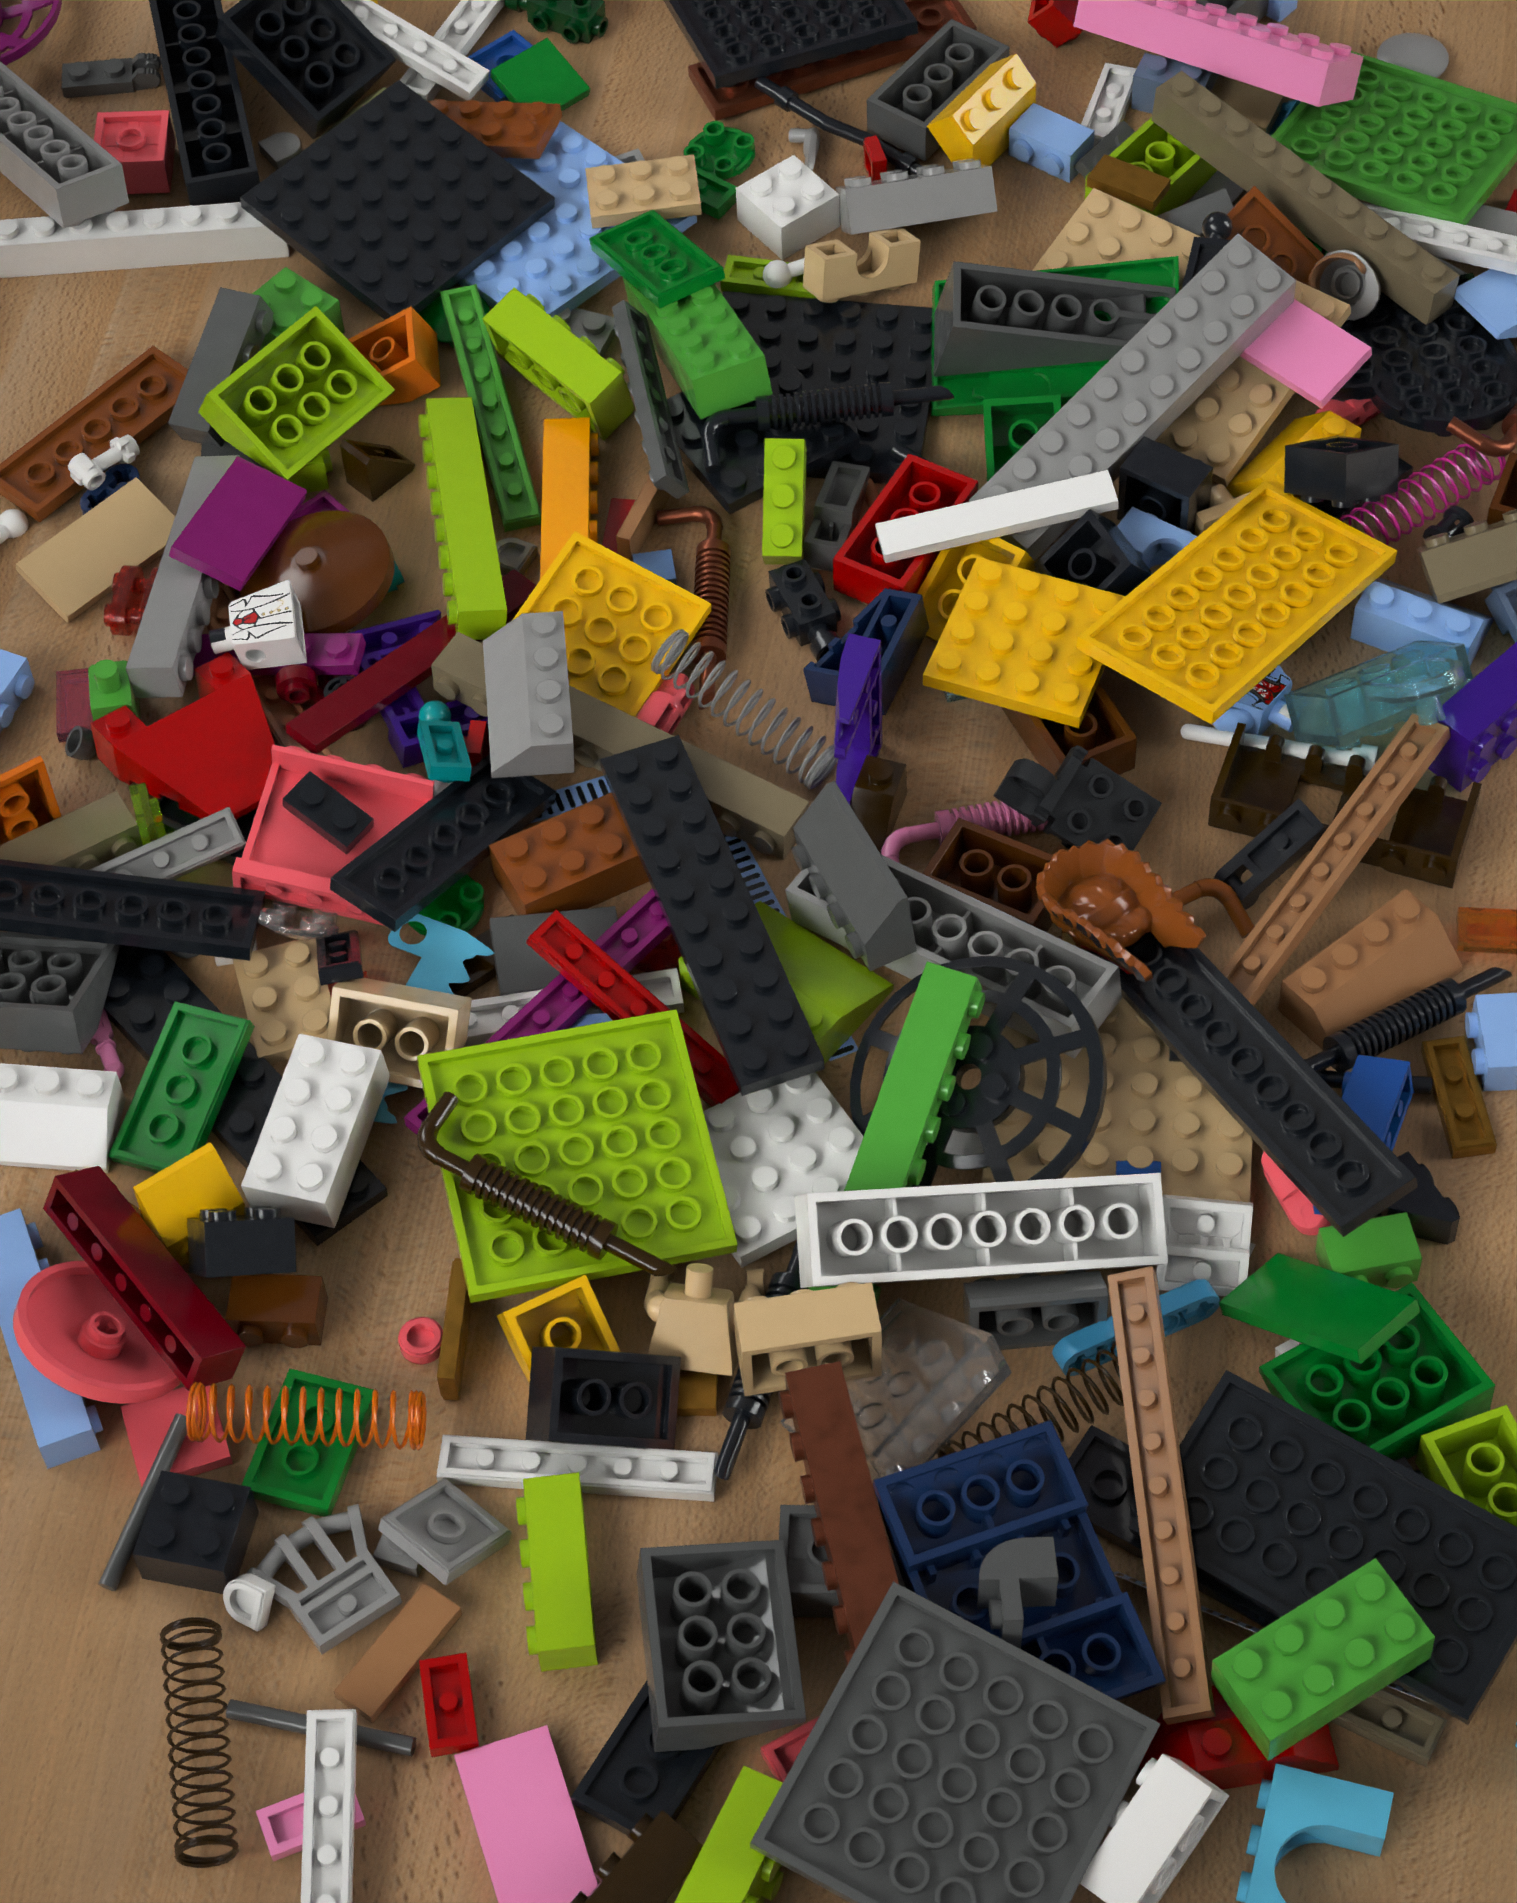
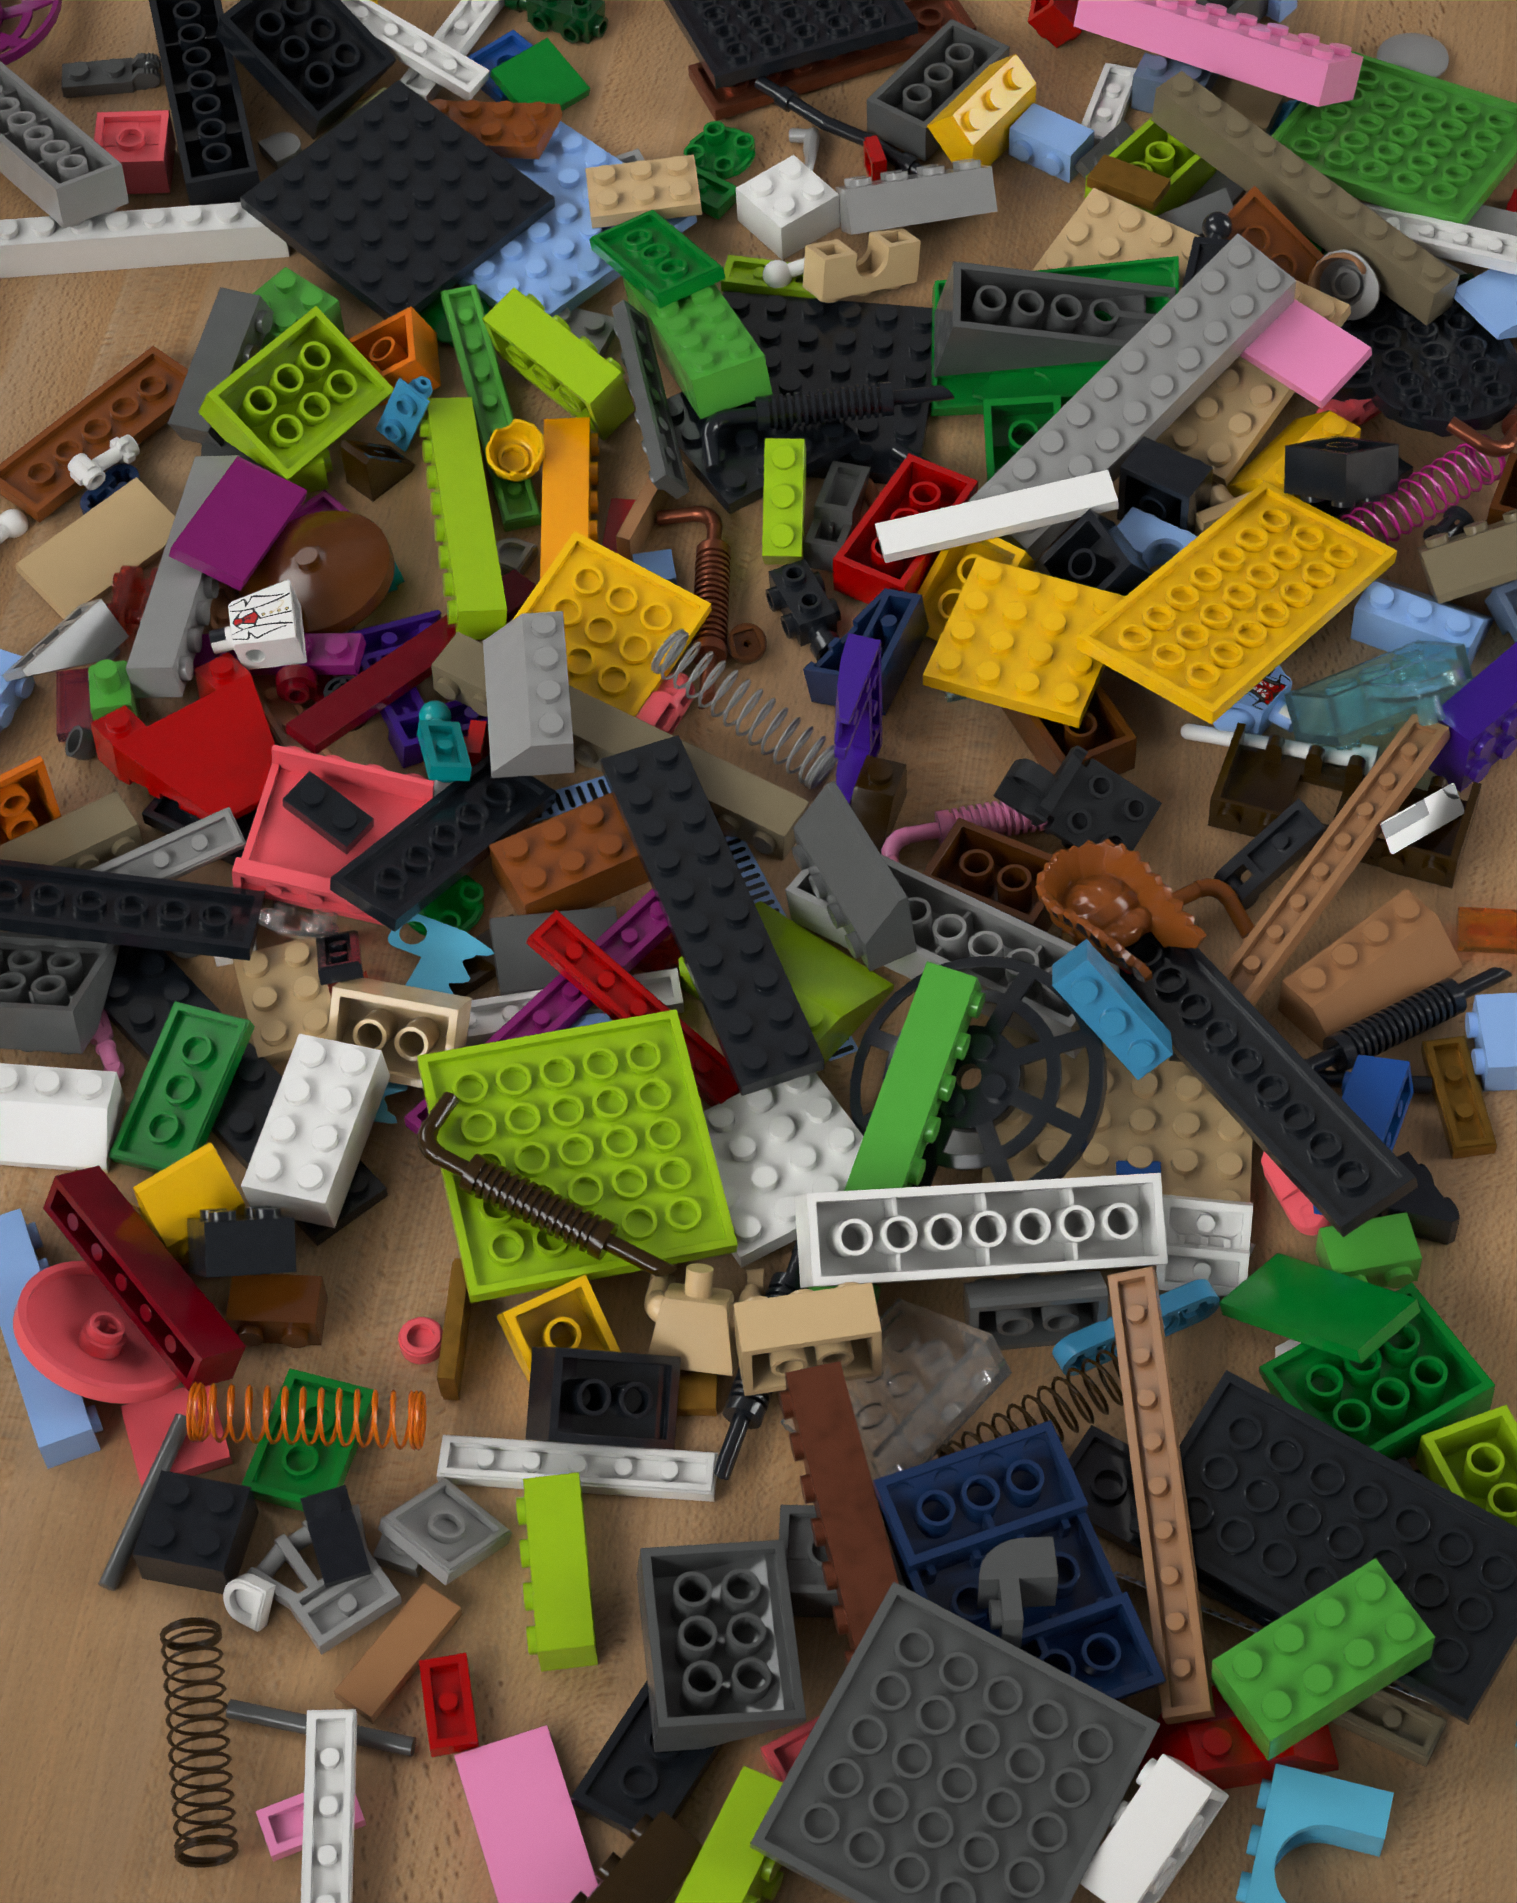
(79, 640): none -> light grey slope
(147, 814): clear neon green plate -> none
(335, 1536): none -> black slope
(405, 411): none -> dark azure hinge
(515, 451): none -> yellow hair
(746, 643): none -> reddish brown tile
(1112, 1009): none -> dark azure brick
(1422, 818): none -> white sticker

